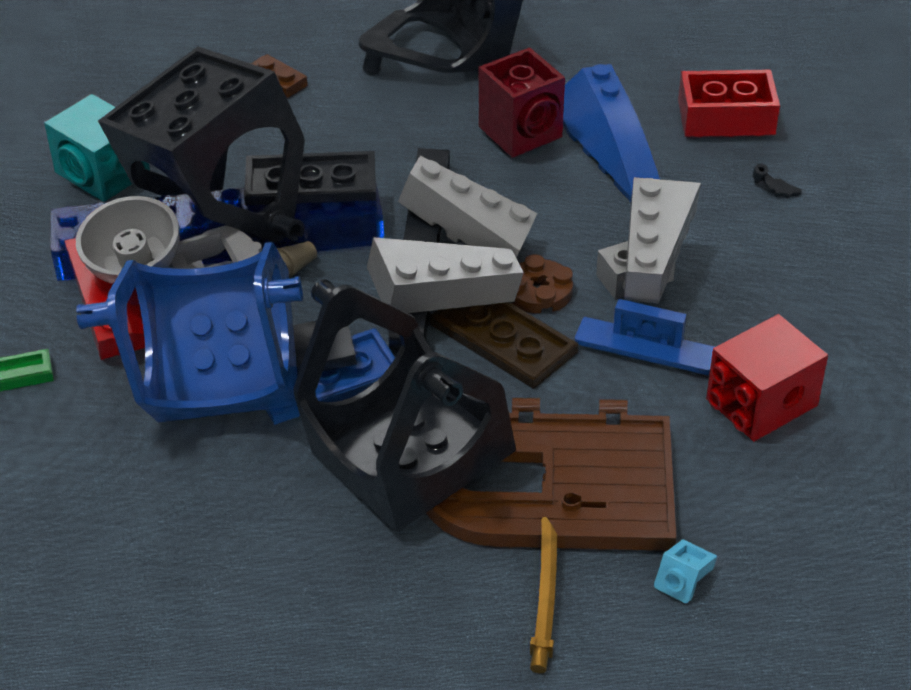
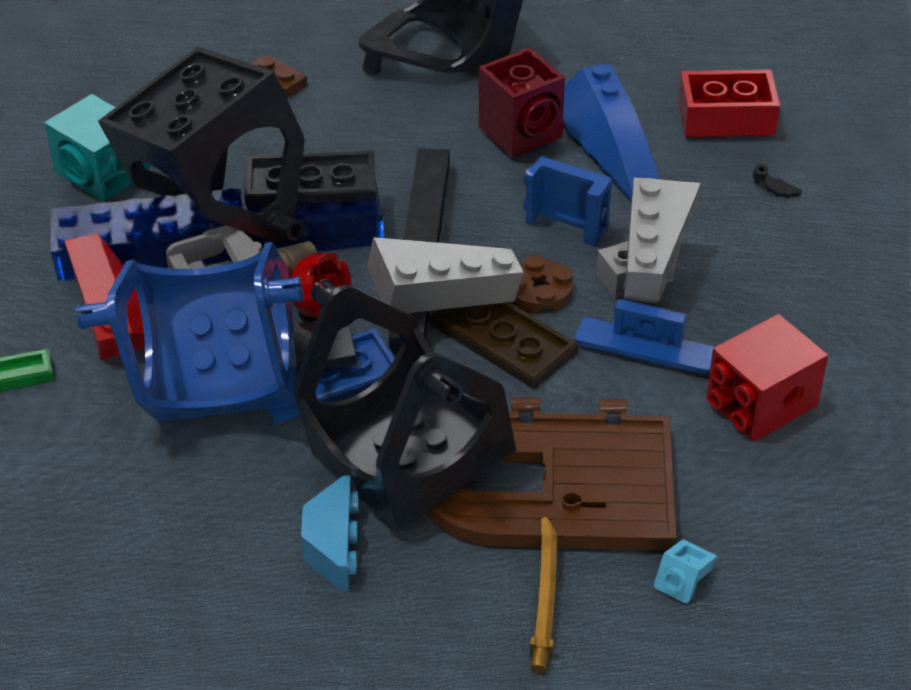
(126, 231): light grey piece -> none
(312, 270): none -> red cylinder
(329, 532): none -> dark azure slope
(465, 208): light grey wedge -> none
(569, 197): none -> blue panel

